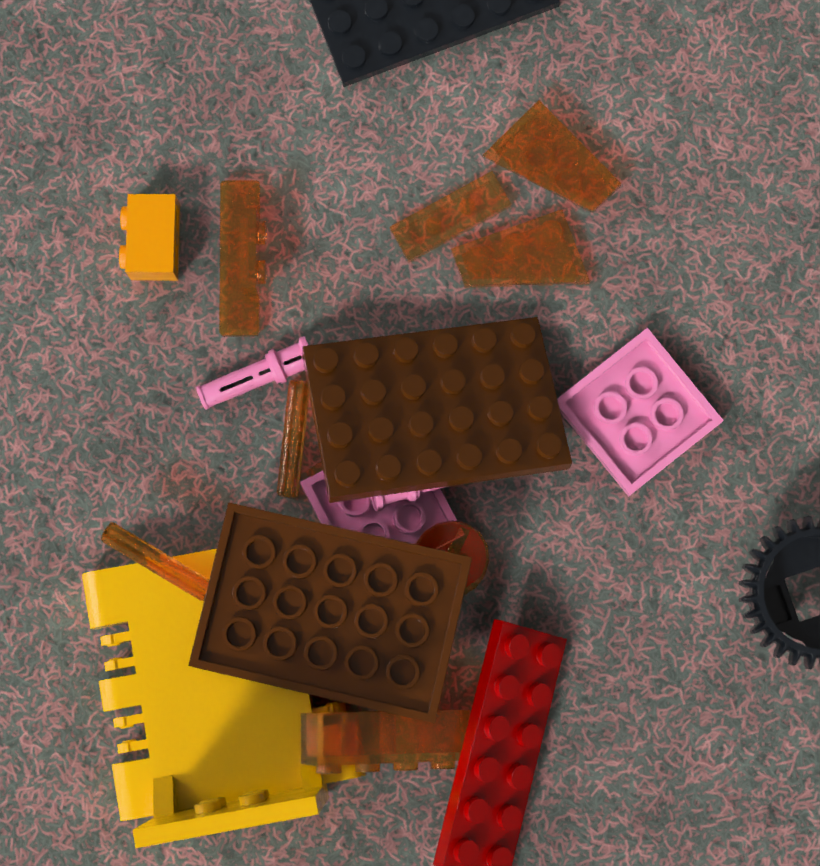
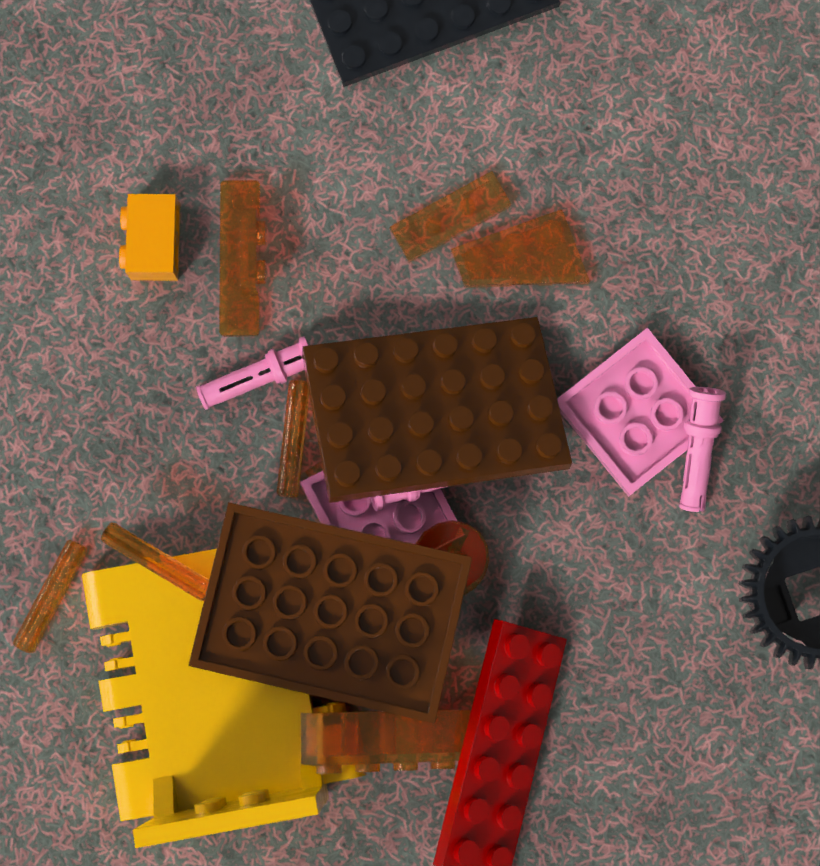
(50, 596): none -> clear orange axle
(554, 159): clear orange wing -> none
(702, 430): none -> bright pink pin

